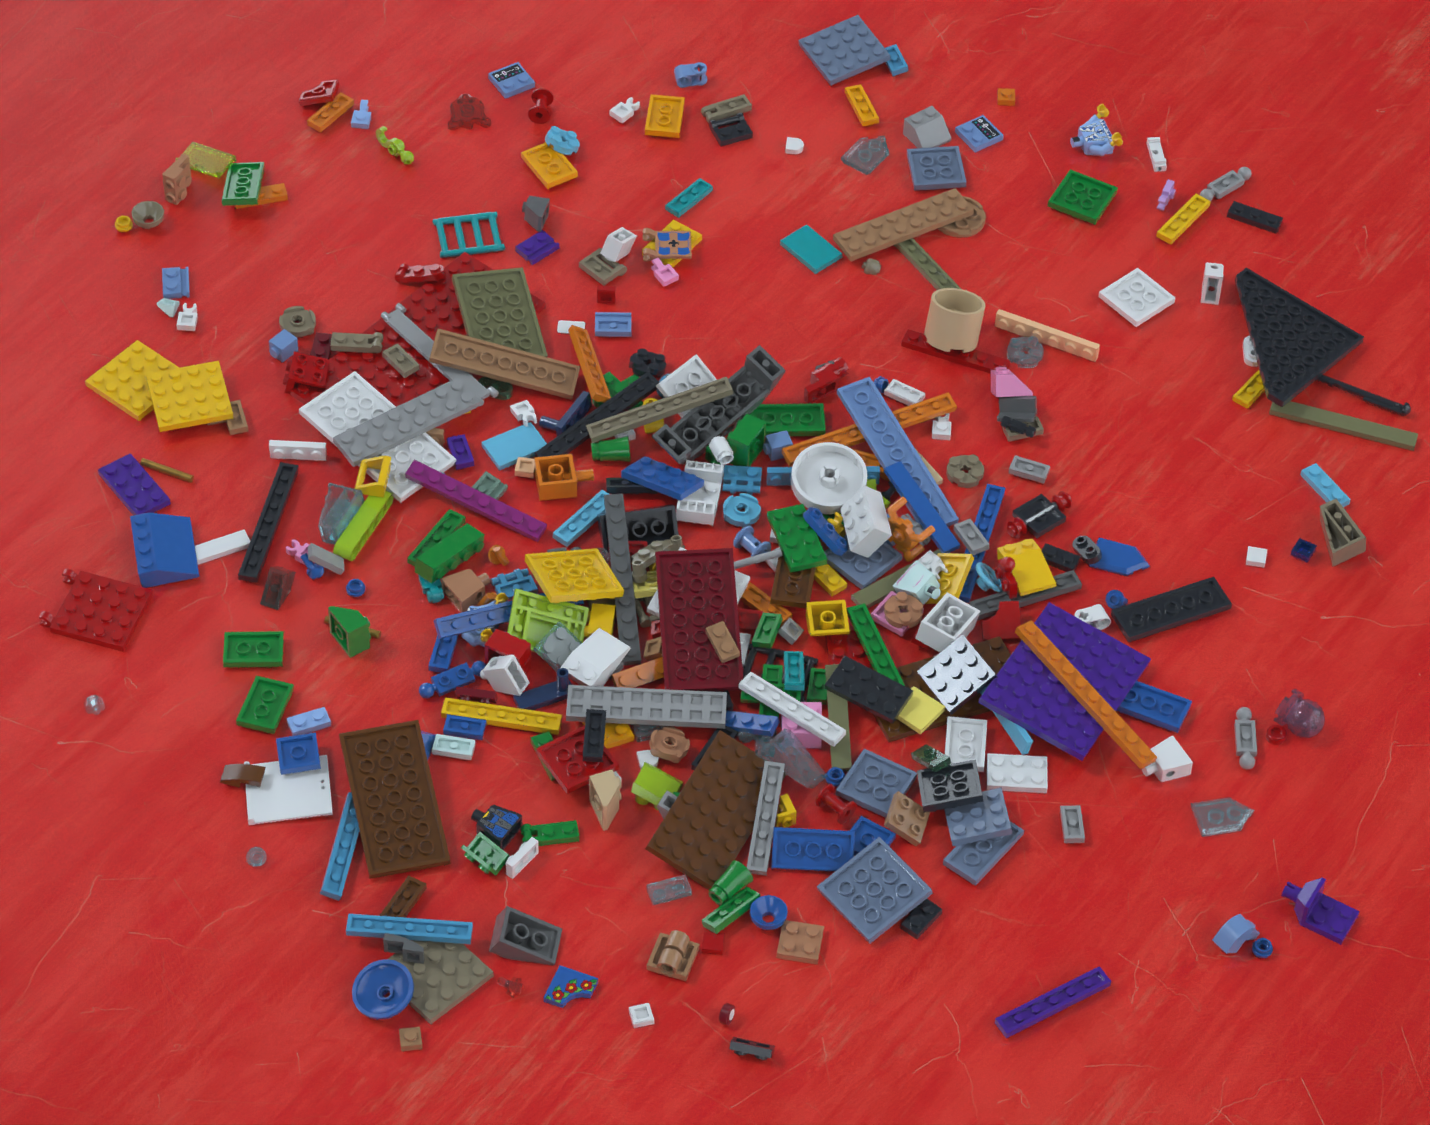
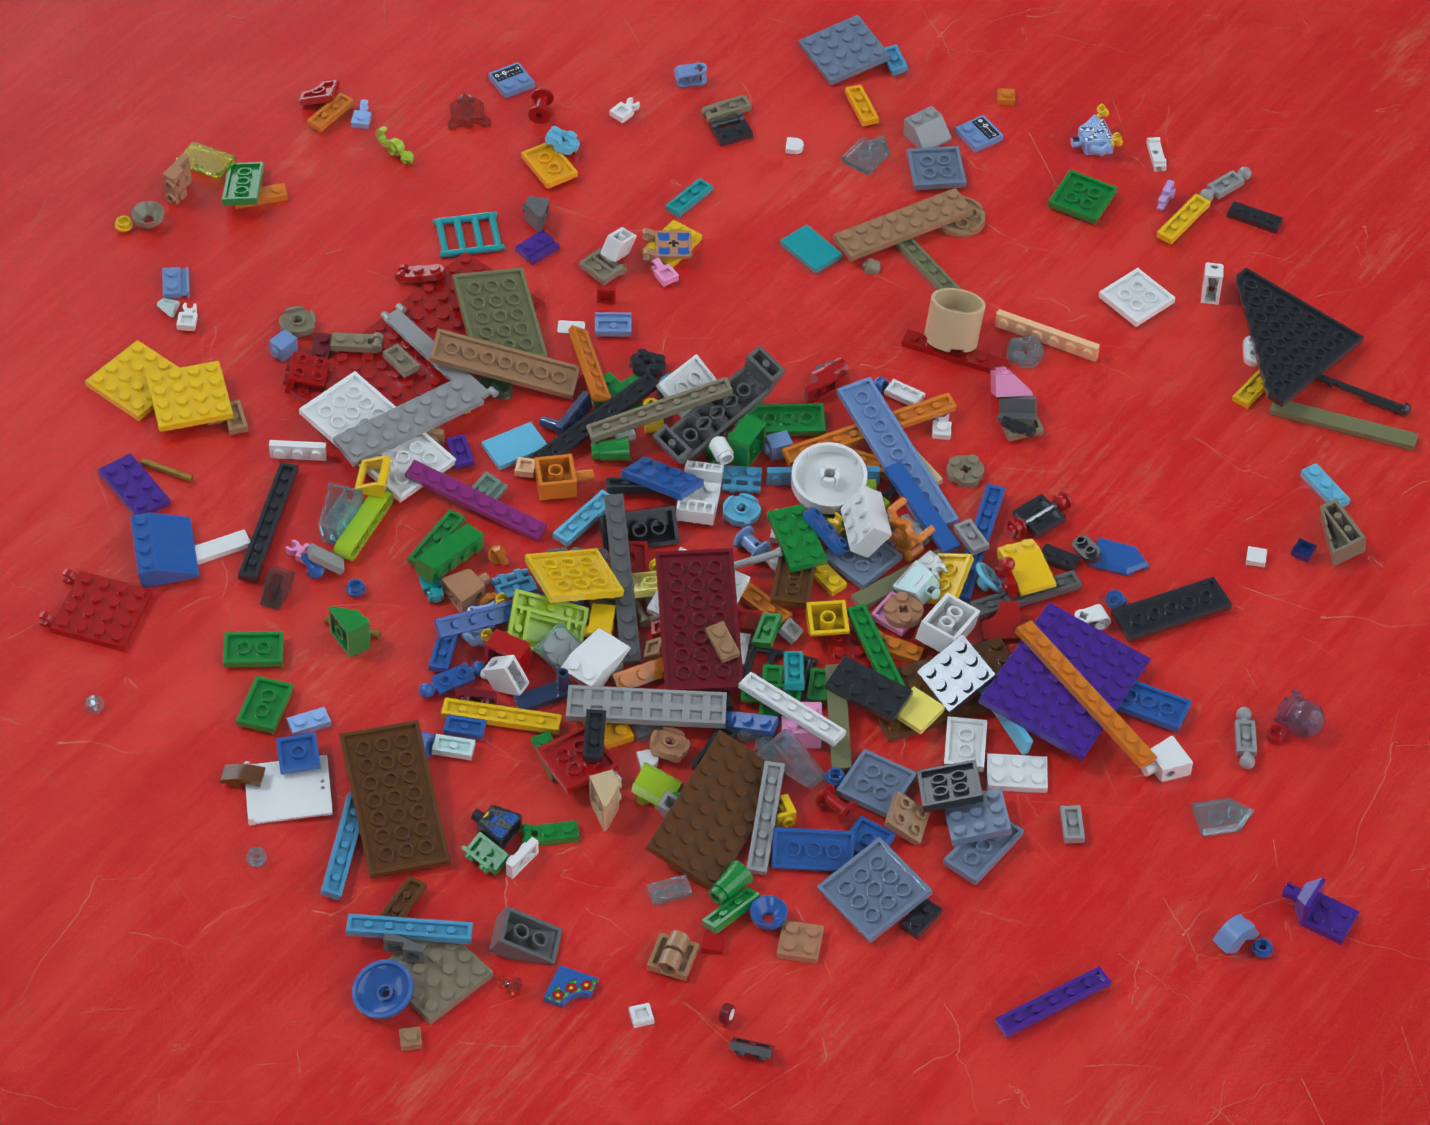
(524, 412): white plate -> none
(646, 556): dark tan plate -> none
(664, 116): light orange plate -> none
(902, 649): none -> orange plate
(931, 758): clear green plate -> none
(1029, 469): light grey plate -> none

